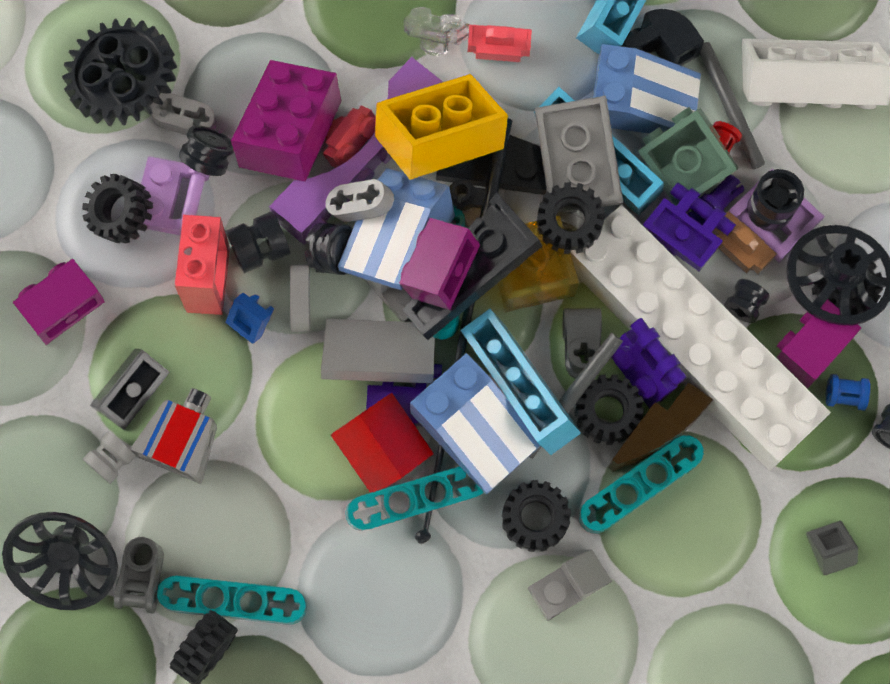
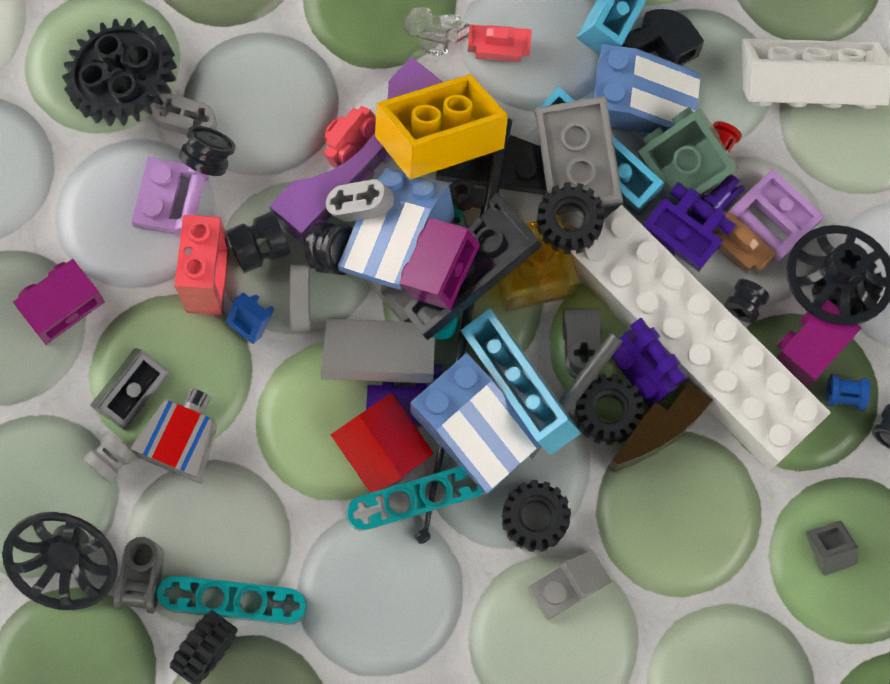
(102, 202): black tyre -> none
(287, 120): magenta brick -> none
(639, 482): teal beam -> none
(731, 105): dark grey bar -> none
(775, 199): black wheel -> none

